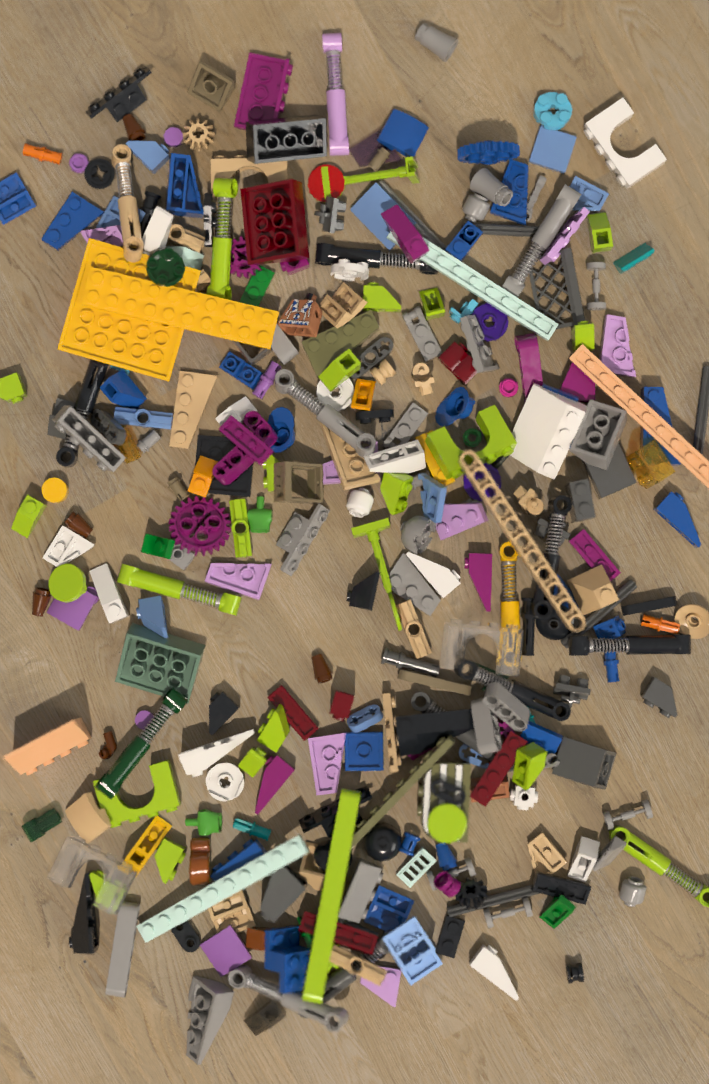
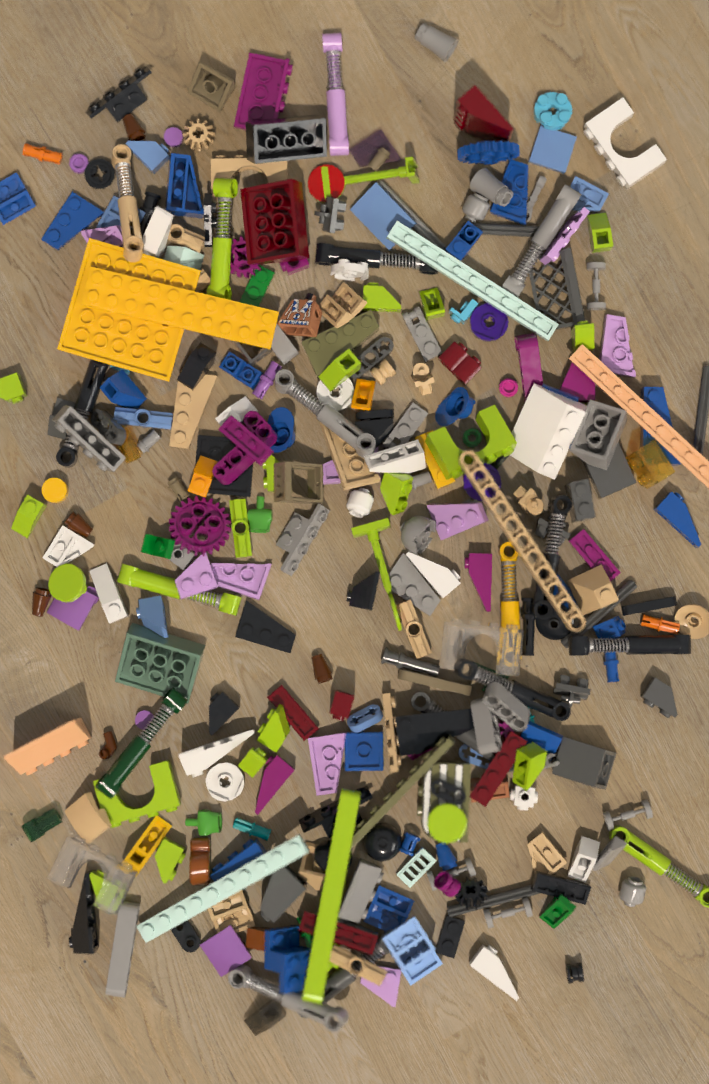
(165, 267): dark green dish -> none
(196, 578): none -> lavender wing
(197, 366): none -> black slope
(209, 1008): light grey wedge -> none
(263, 630): none -> black wing
(377, 428): none -> black slope
(402, 133): blue slope -> none
(405, 234): magenta slope -> none
(432, 497): medium blue wing -> none
(480, 118): none -> dark red slope
(480, 352): light grey wing -> none
(633, 258): teal slope -> none

